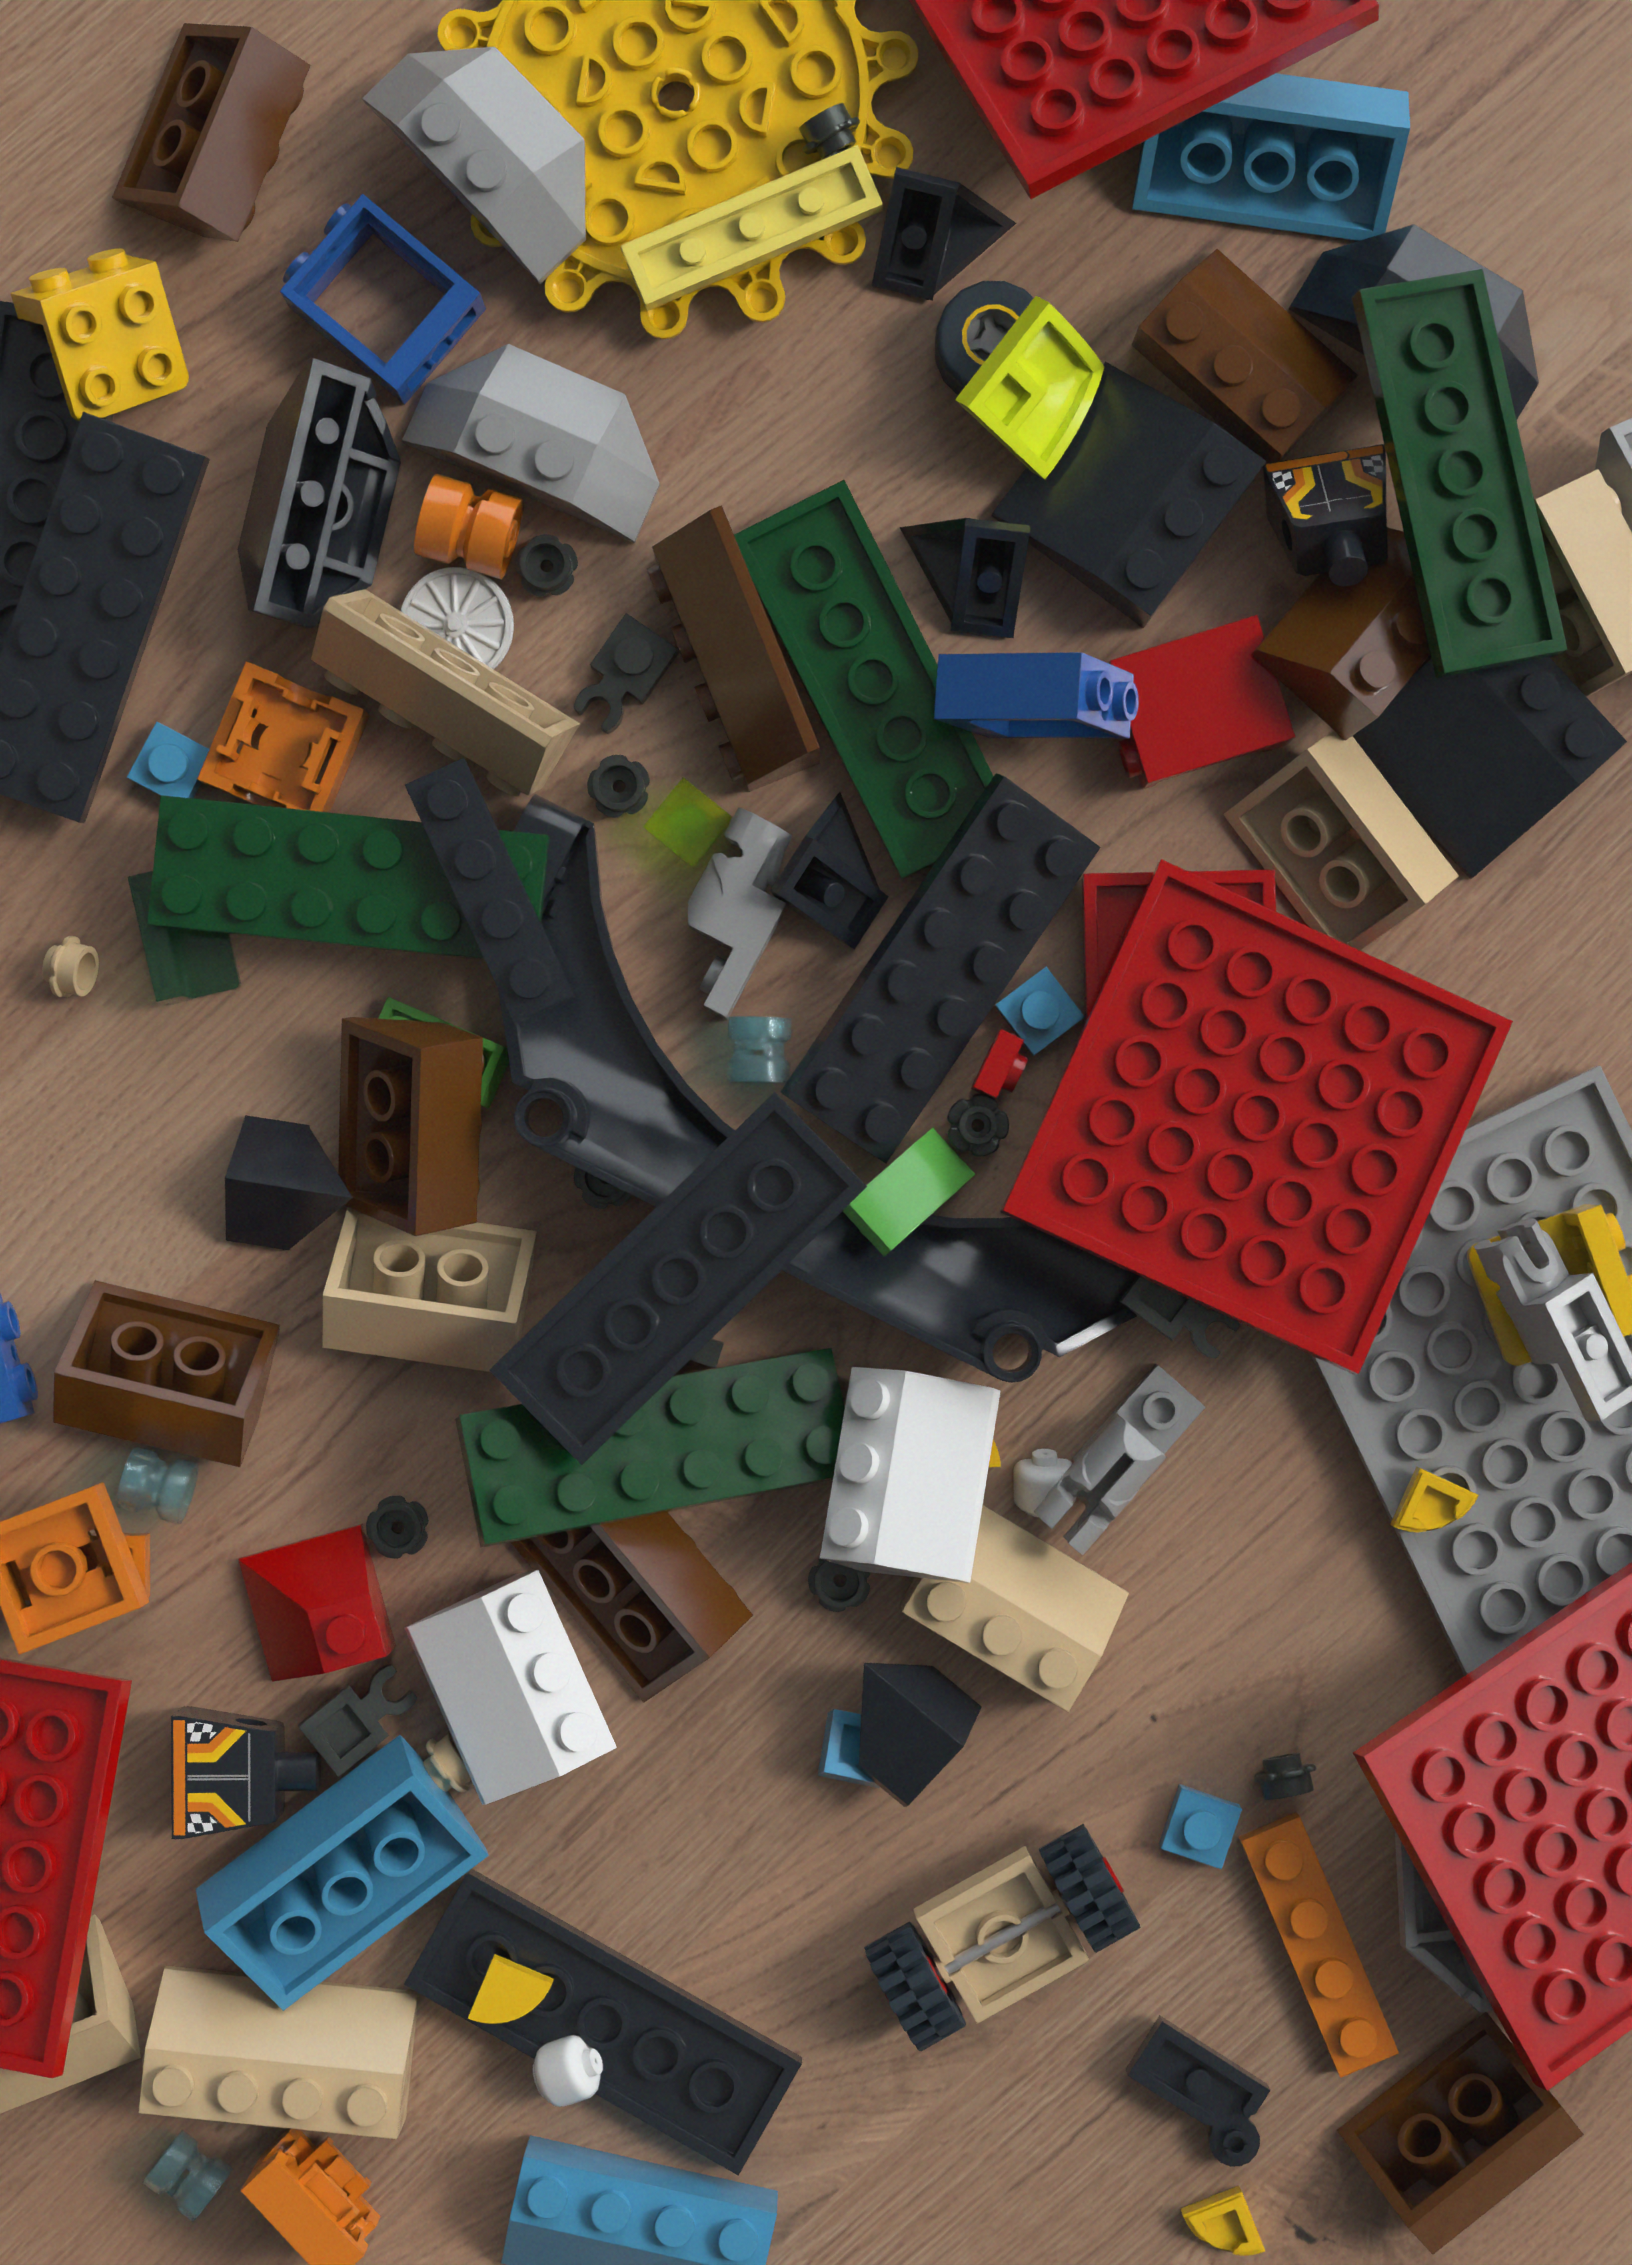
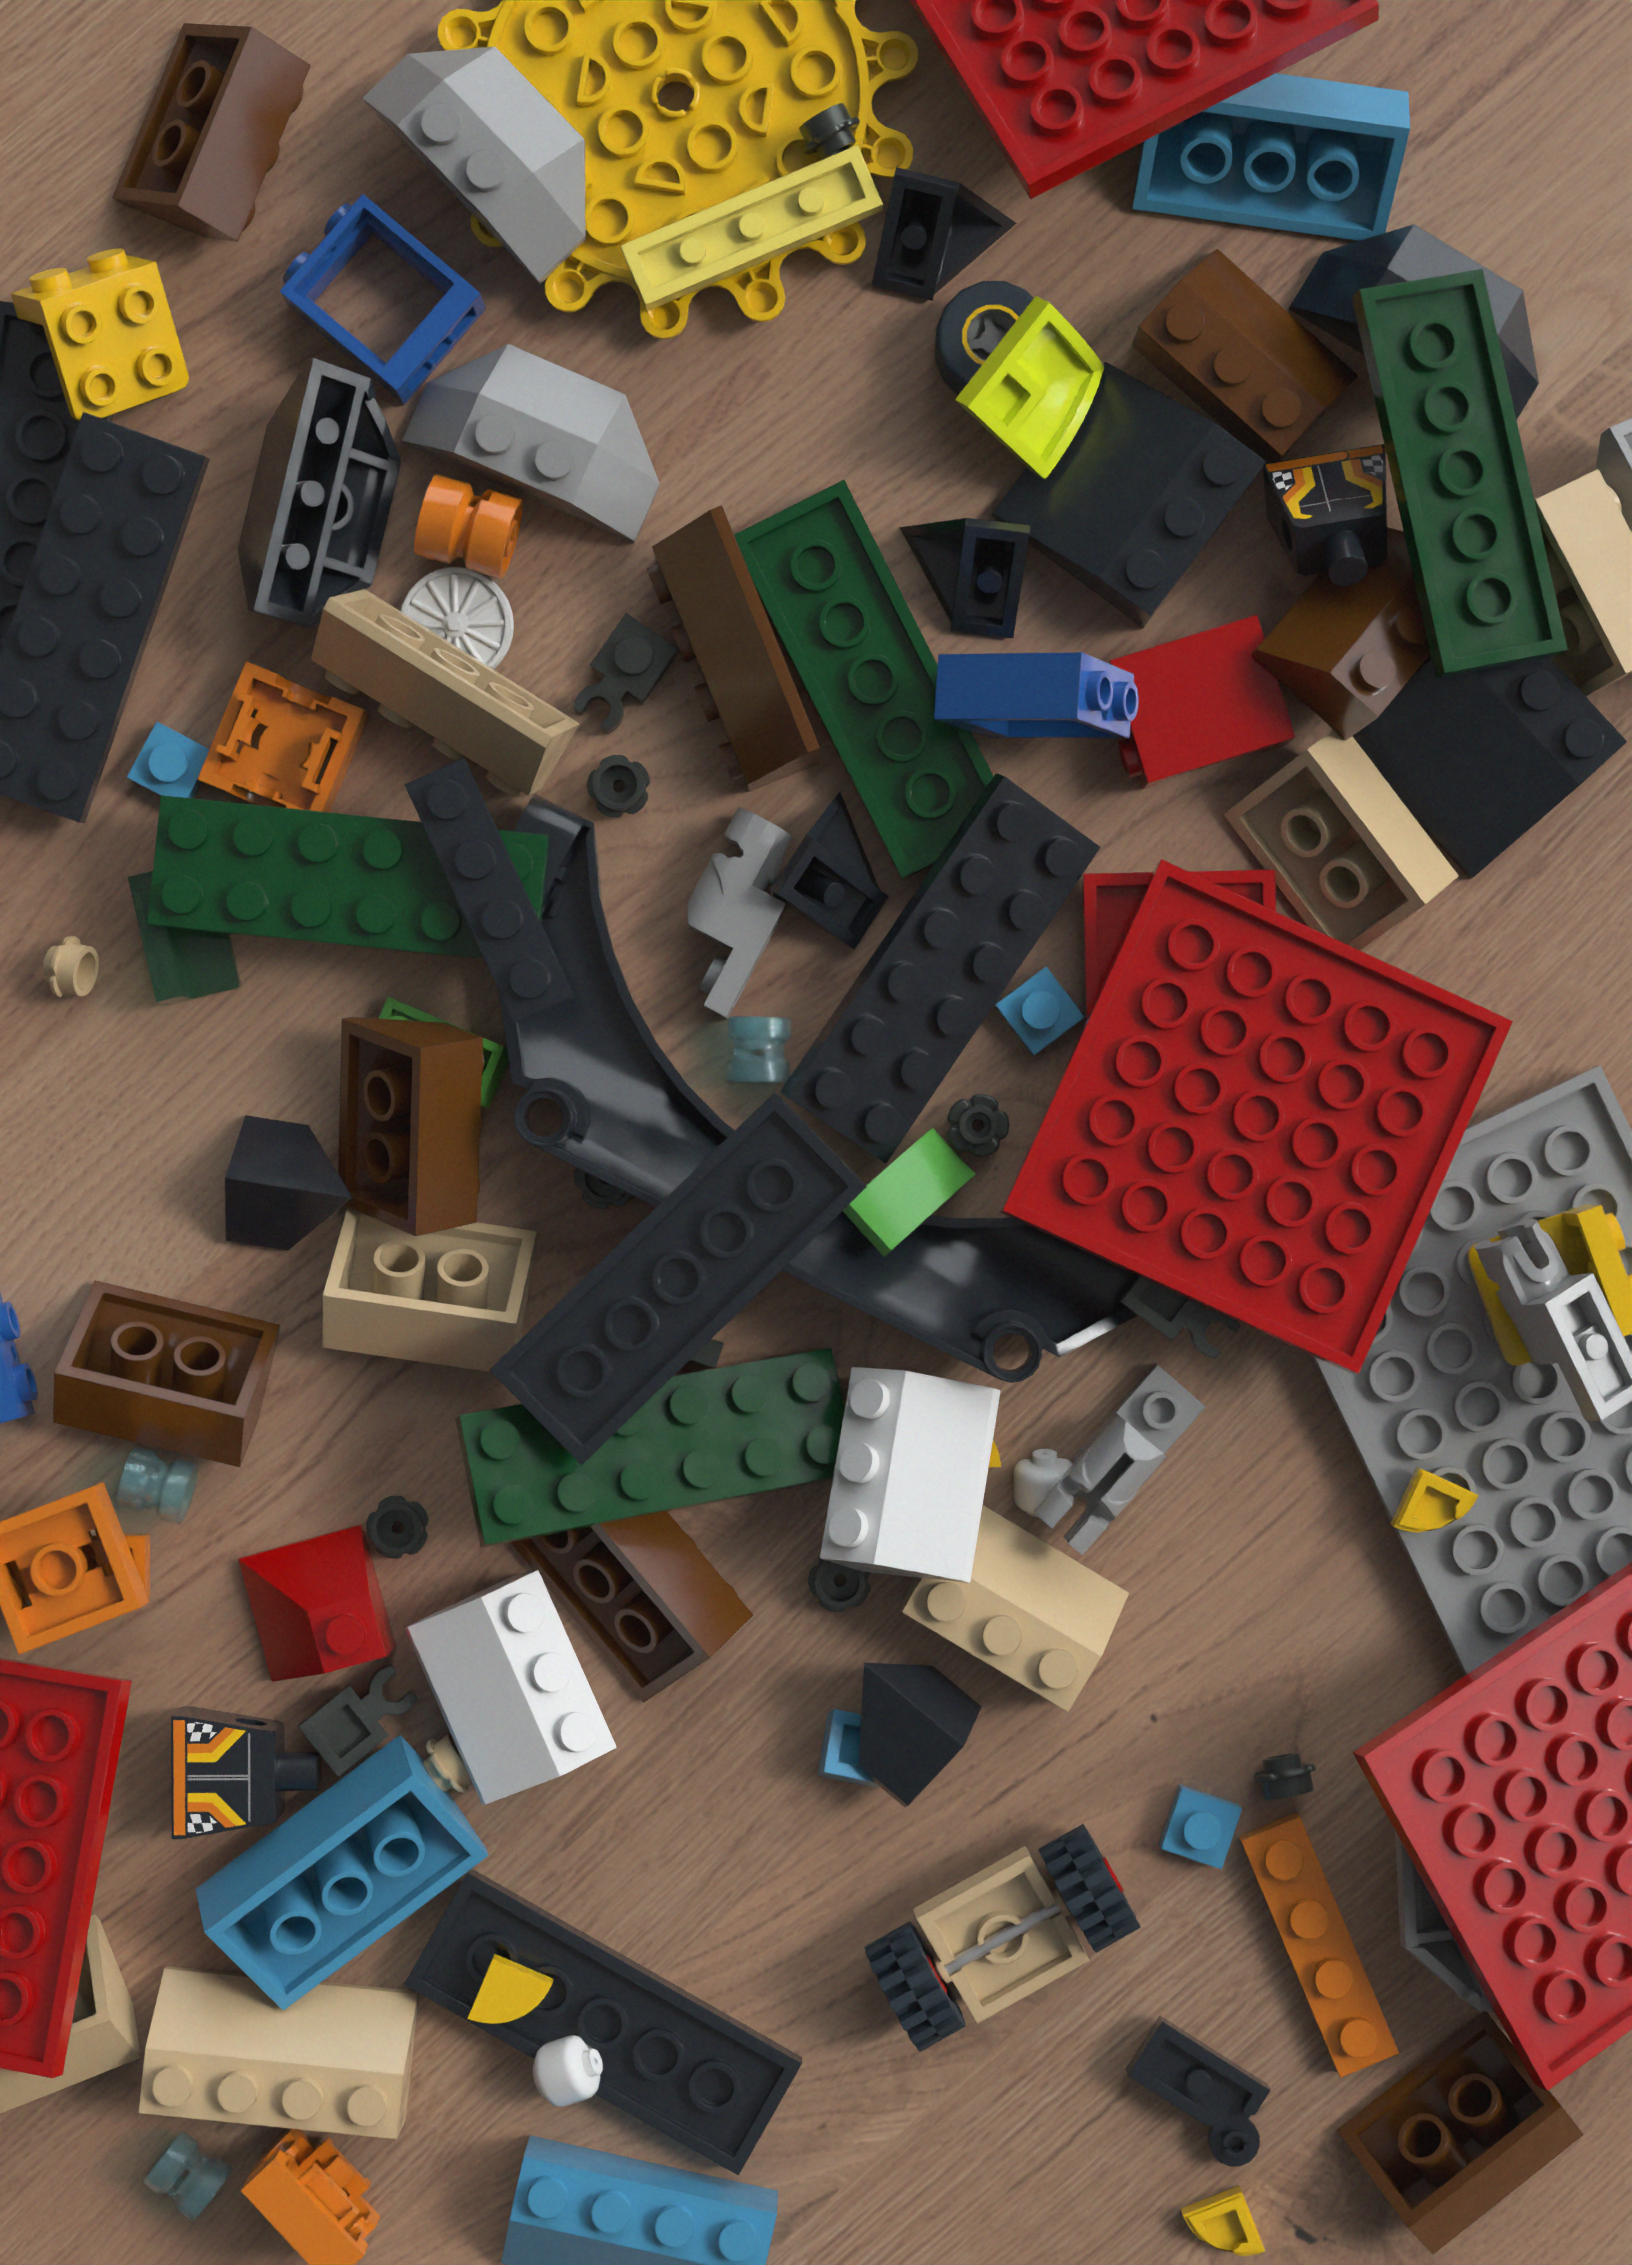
(542, 549): pearl dark grey plate -> none
(688, 822): clear neon green plate -> none
(1001, 1065): red plate -> none

